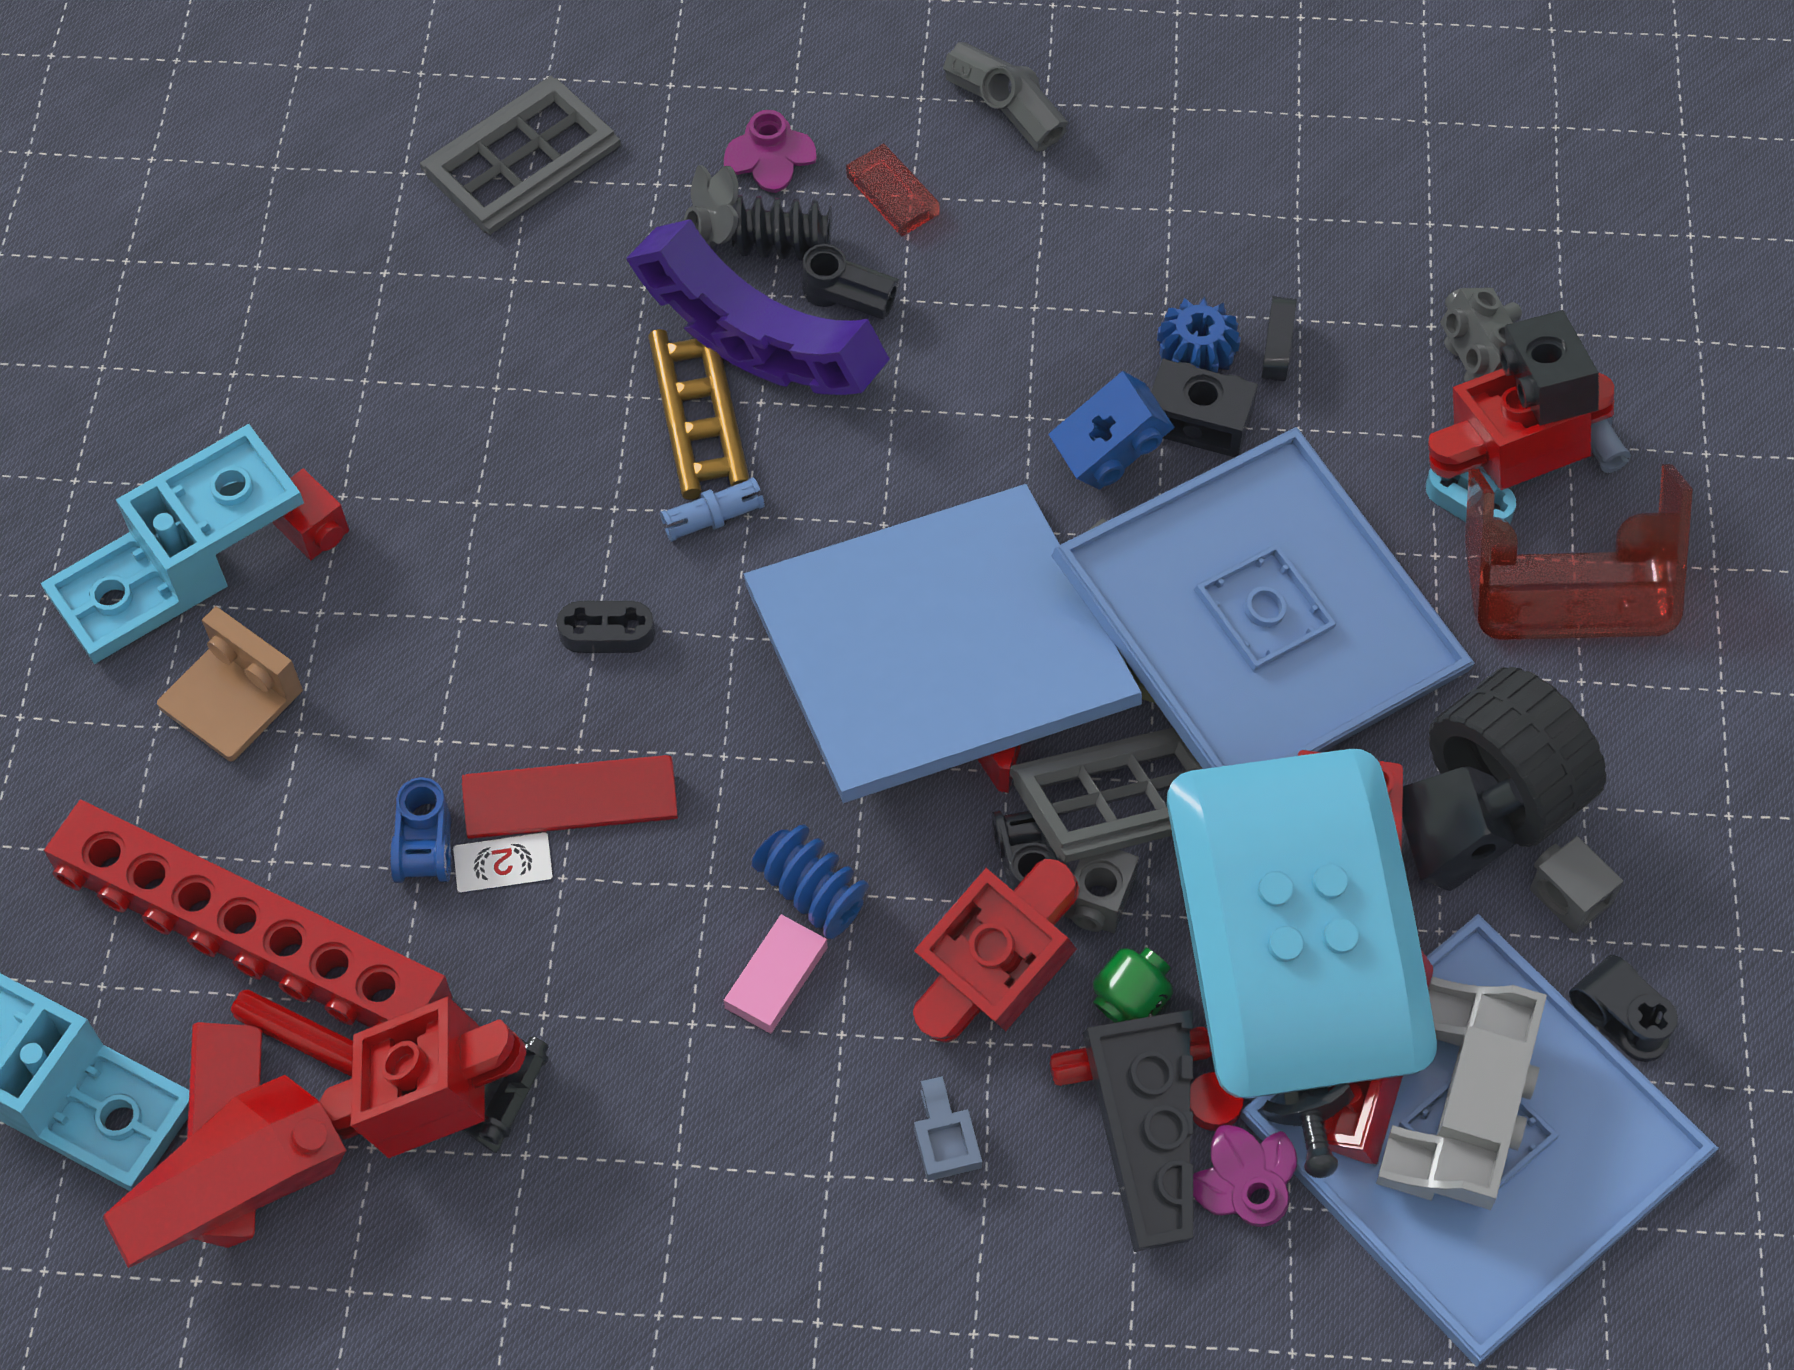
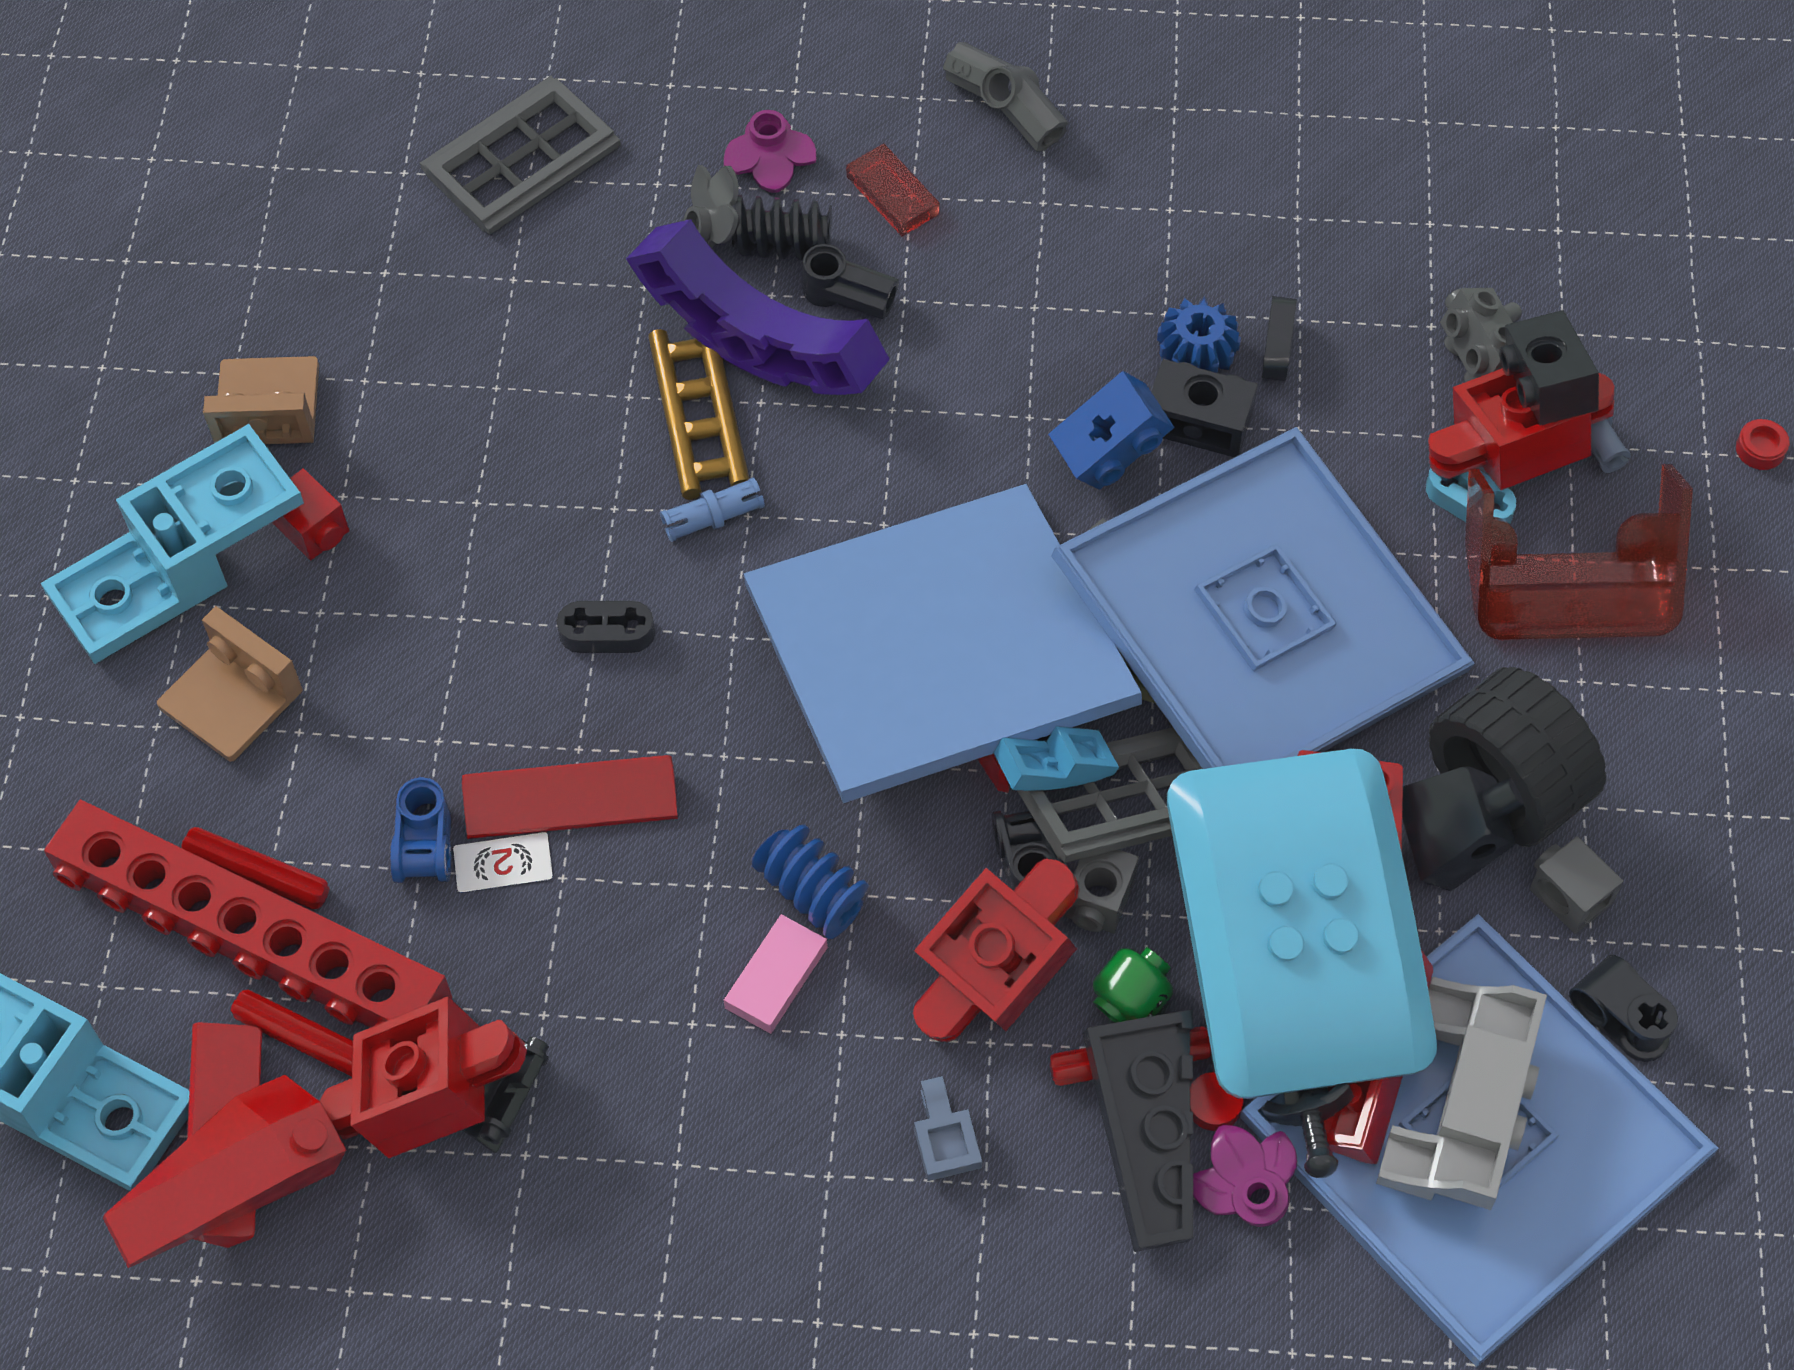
(258, 868): none -> red axle
(268, 394): none -> medium nougat bracket
(1063, 761): none -> dark azure slope
(1762, 444): none -> red tile

